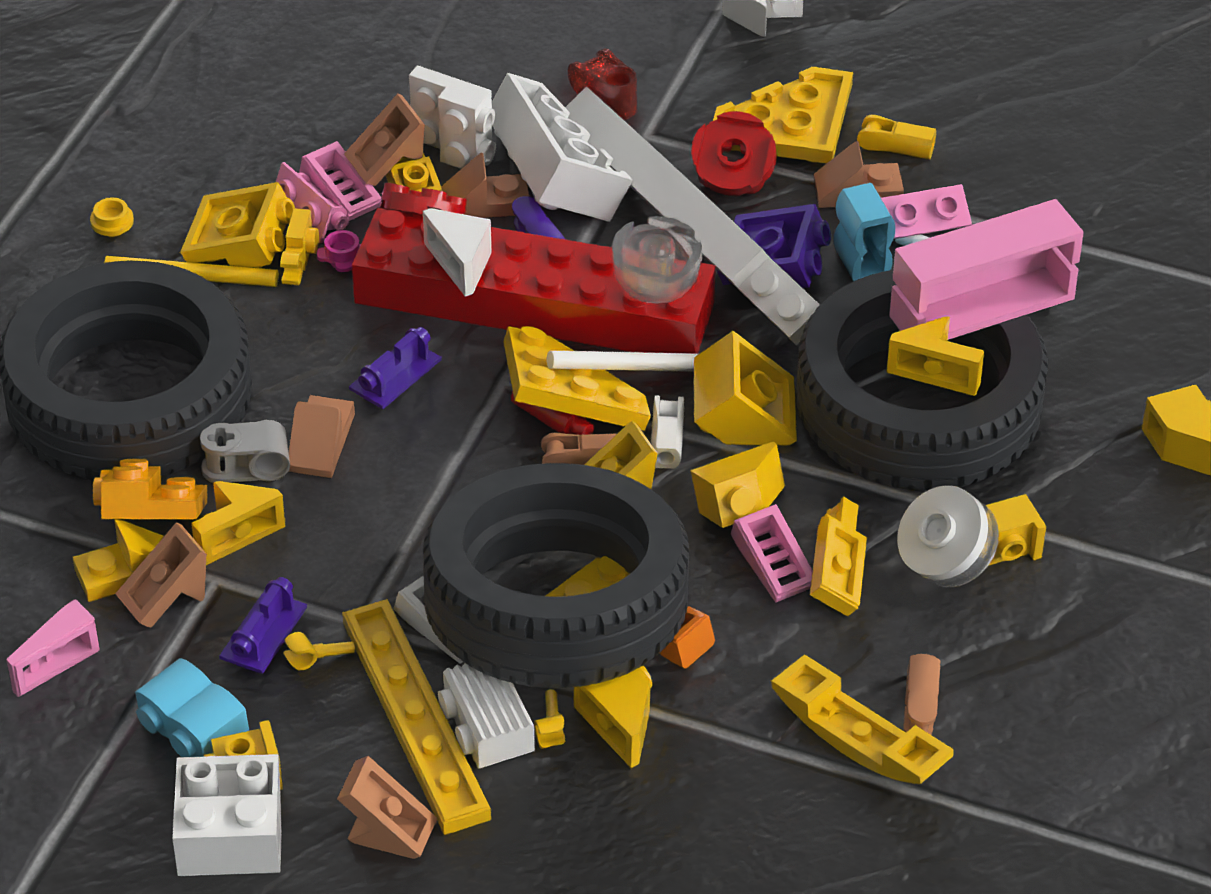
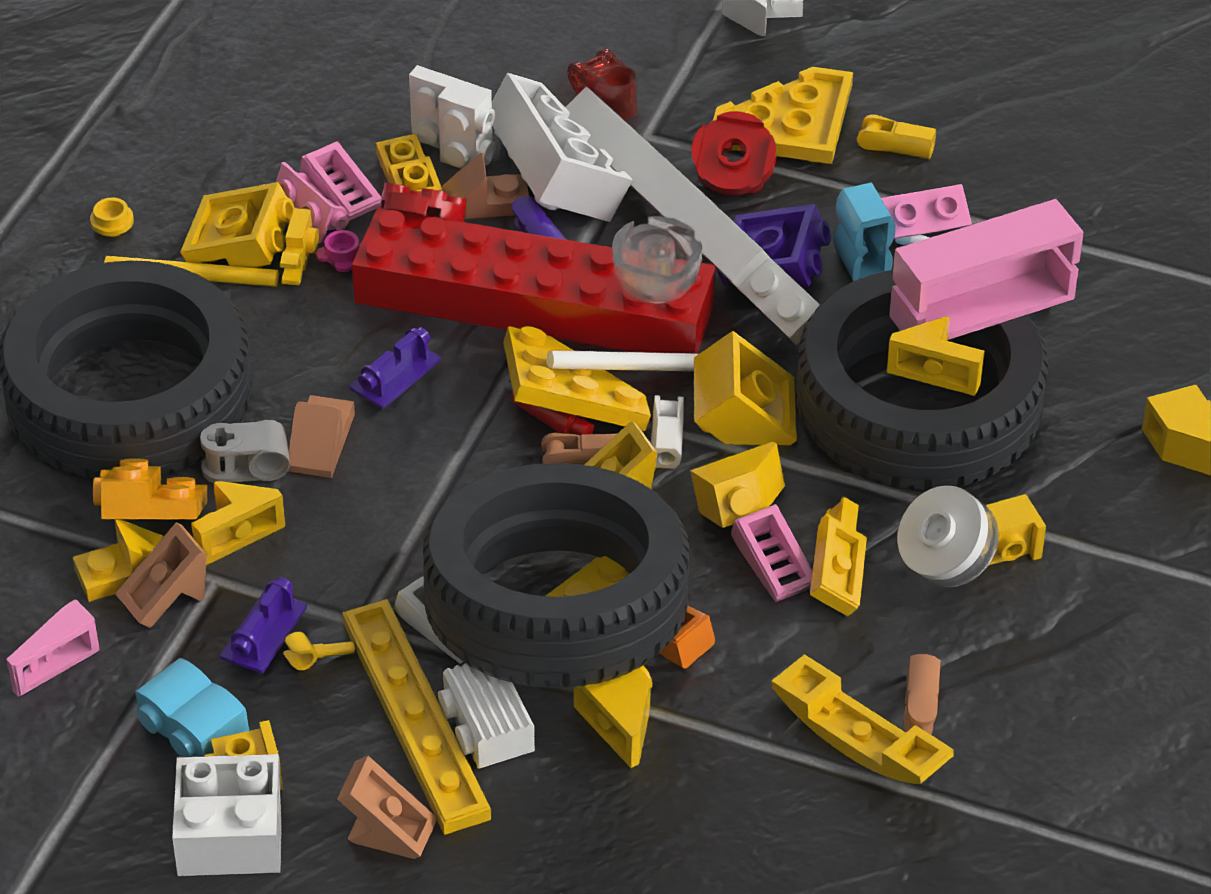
(388, 138): nougat slope -> none
(459, 245): white slope -> none
(550, 729): yellow hand -> none
(848, 171): nougat slope -> none

